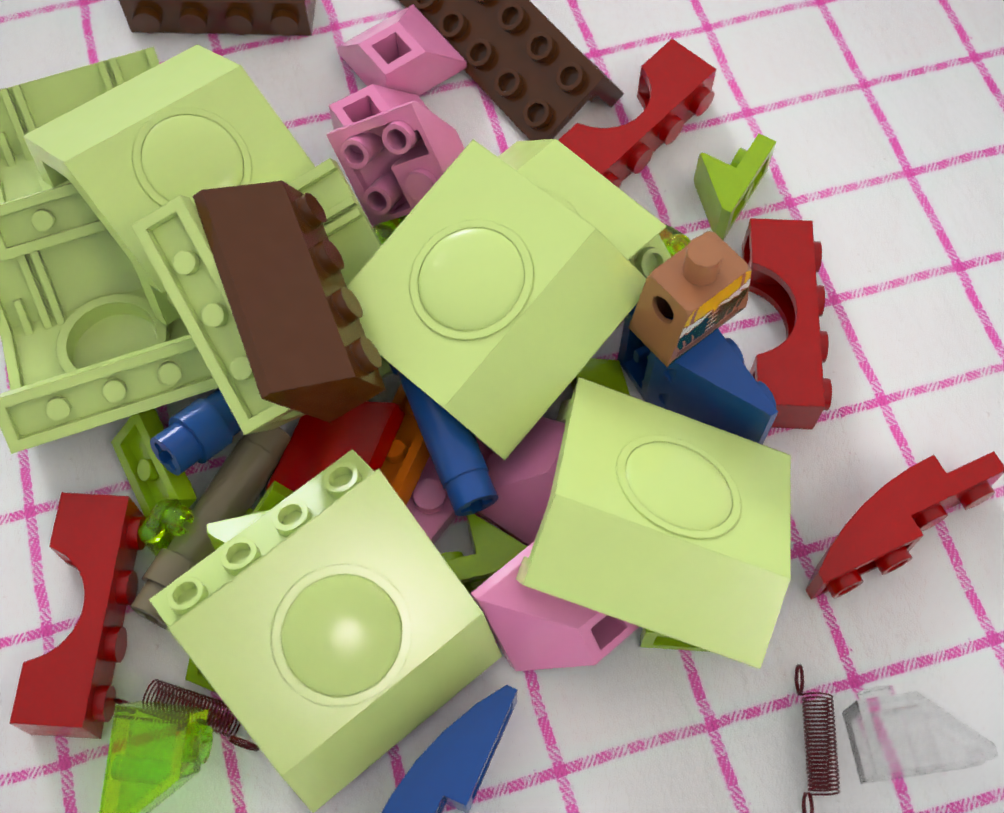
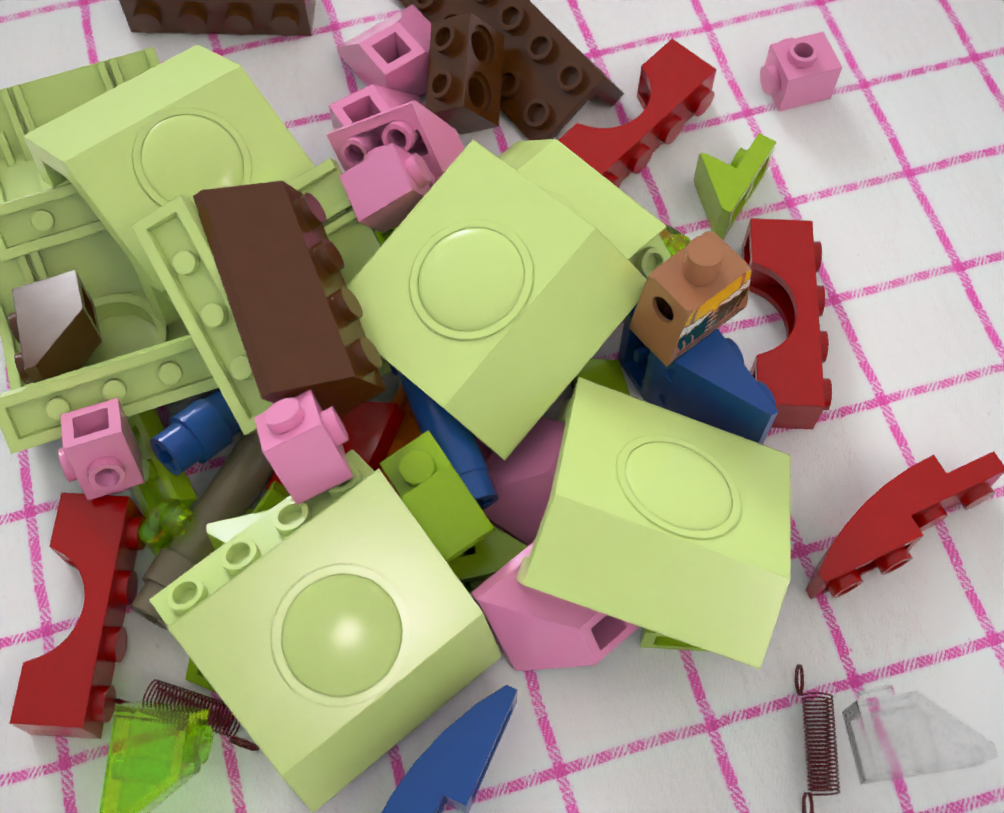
(54, 327): none -> slope
(100, 450): none -> bright pink brick
(304, 445): none -> bright pink brick
(386, 186): none -> bright pink brick
(437, 496): none -> lime slope
(465, 73): none -> reddish brown brick
(800, 71): none -> bright pink brick

